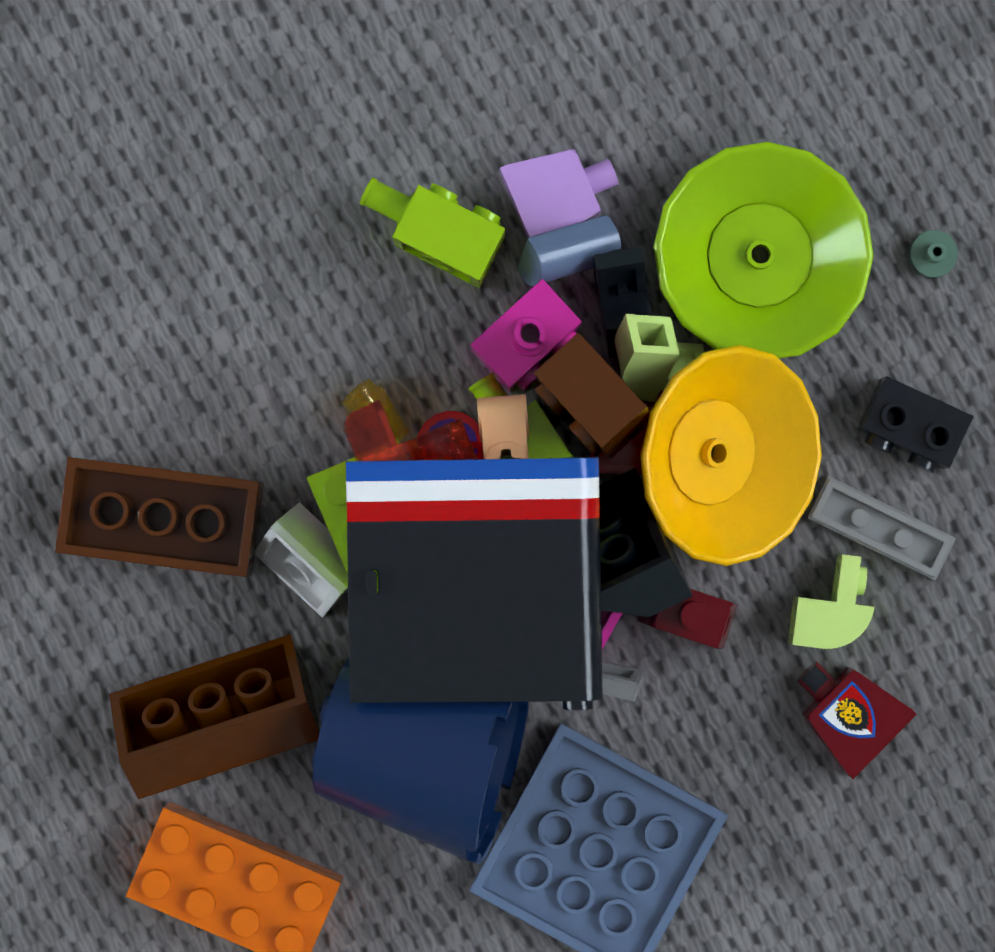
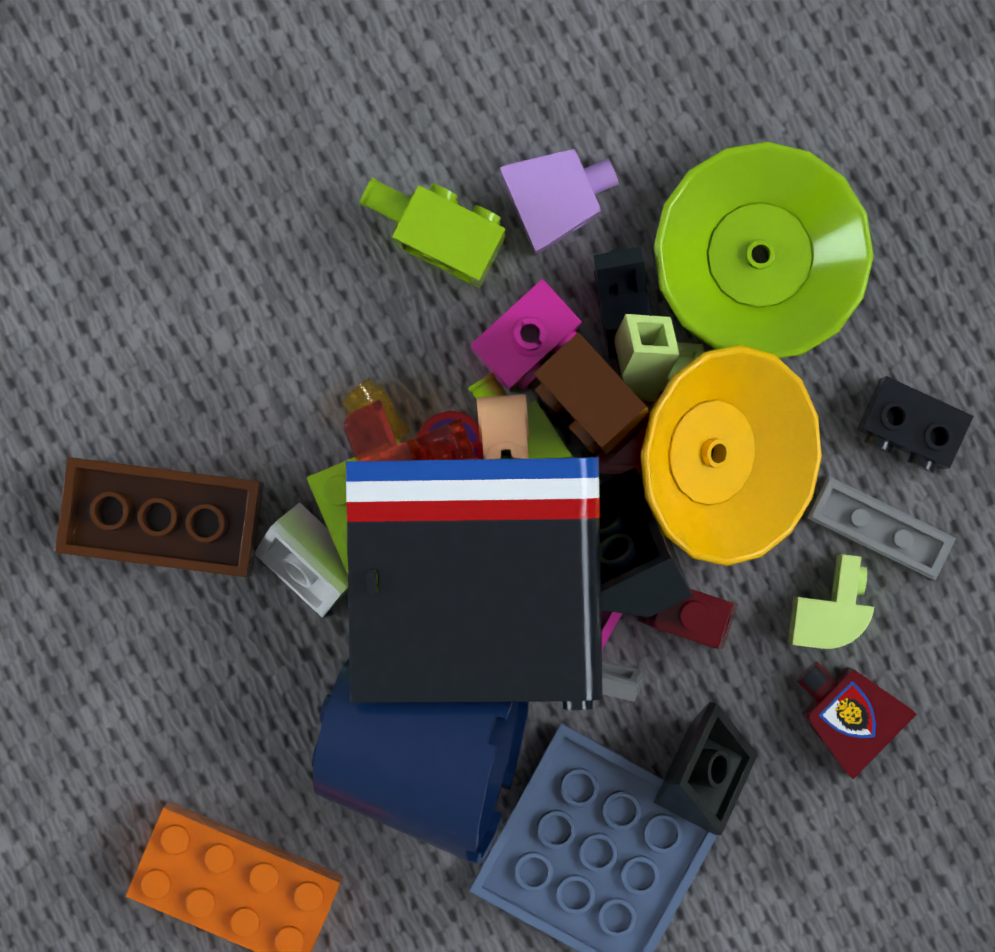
(214, 717): reddish brown brick -> none
(567, 250): sand blue brick -> none
(708, 771): none -> pearl dark grey slope
(922, 257): sand green tile -> none

